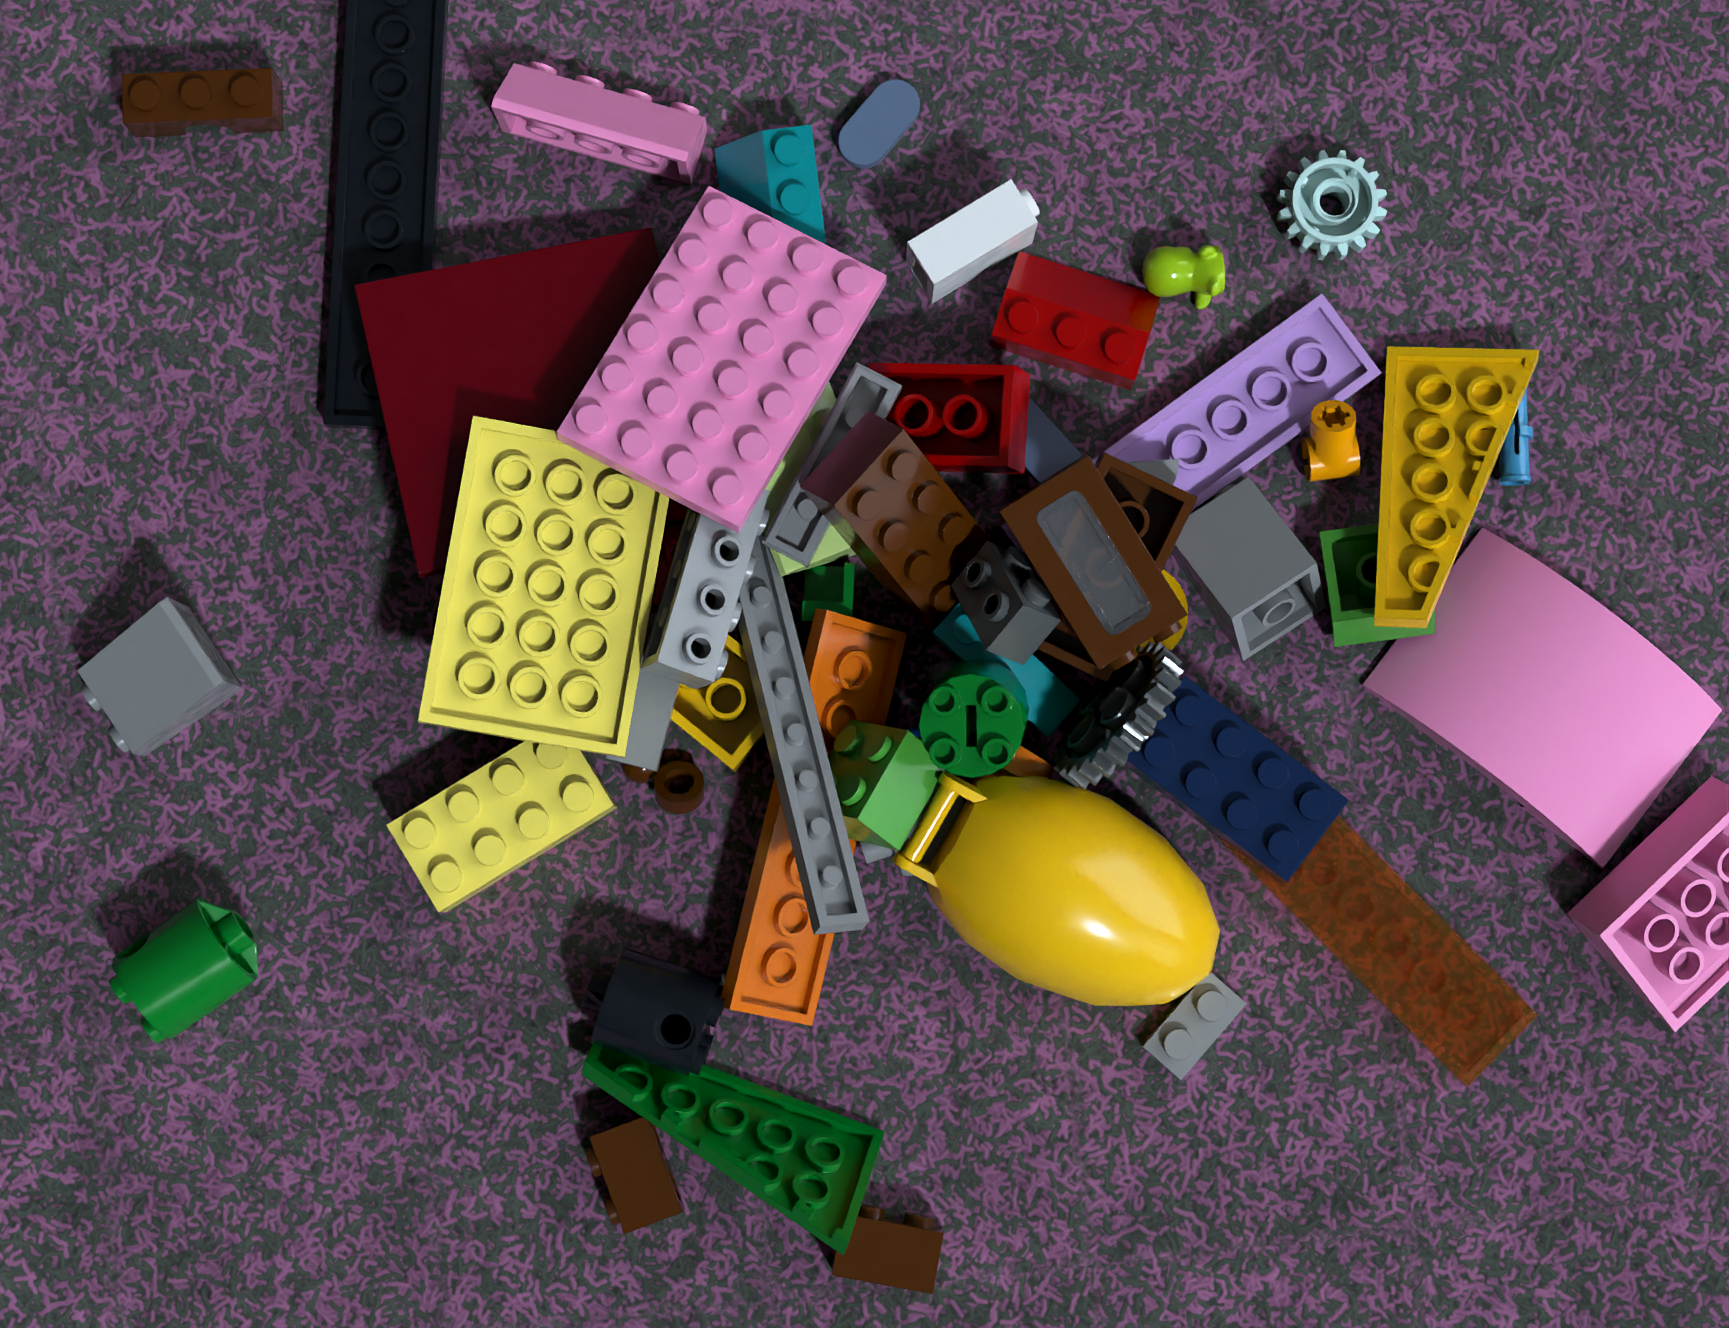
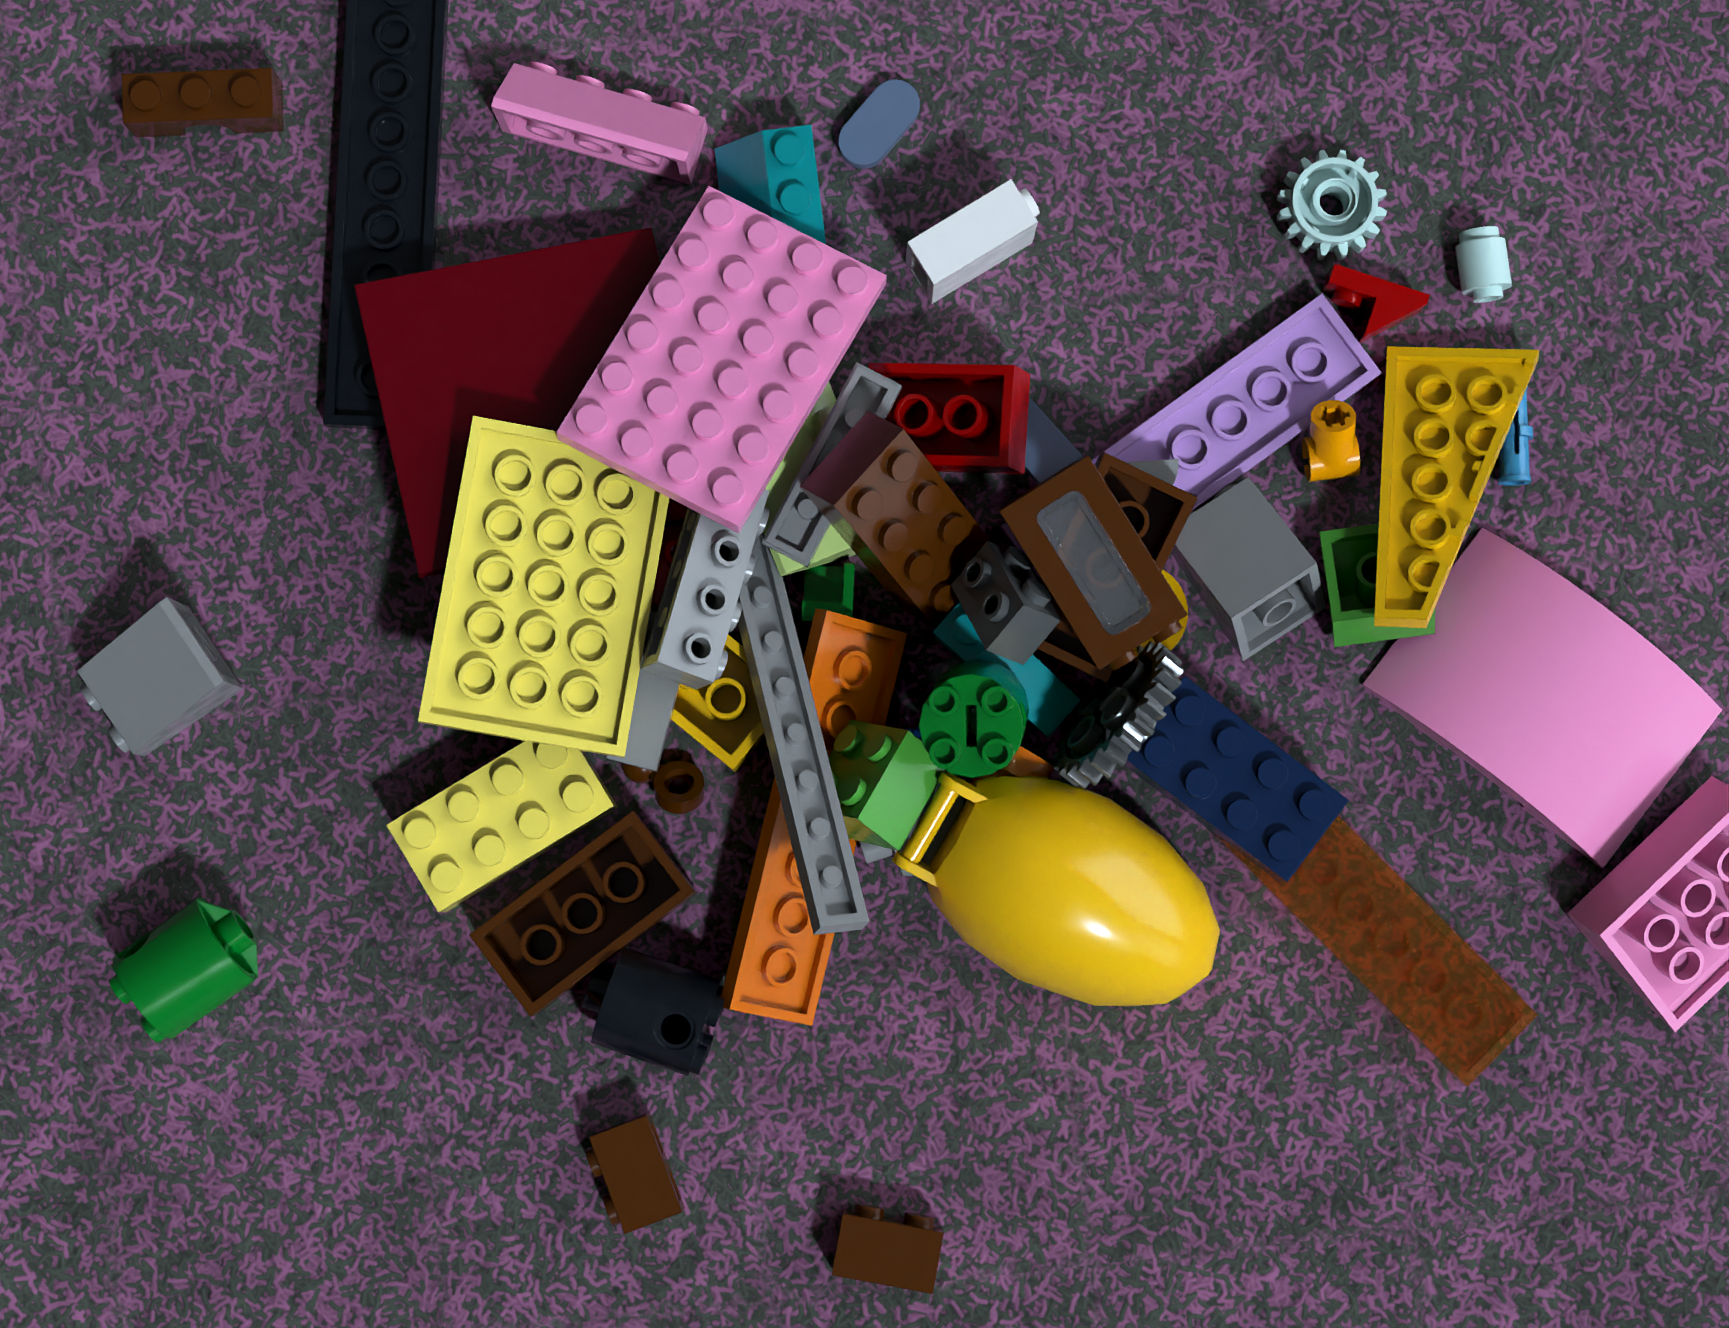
(583, 913): none -> reddish brown brick
(772, 1144): green wing -> none
(1074, 320): red slope -> none
(1178, 270): lime animal -> none
(1193, 1025): light grey plate -> none
(1386, 301): none -> red slope
(1483, 264): none -> light aqua brick

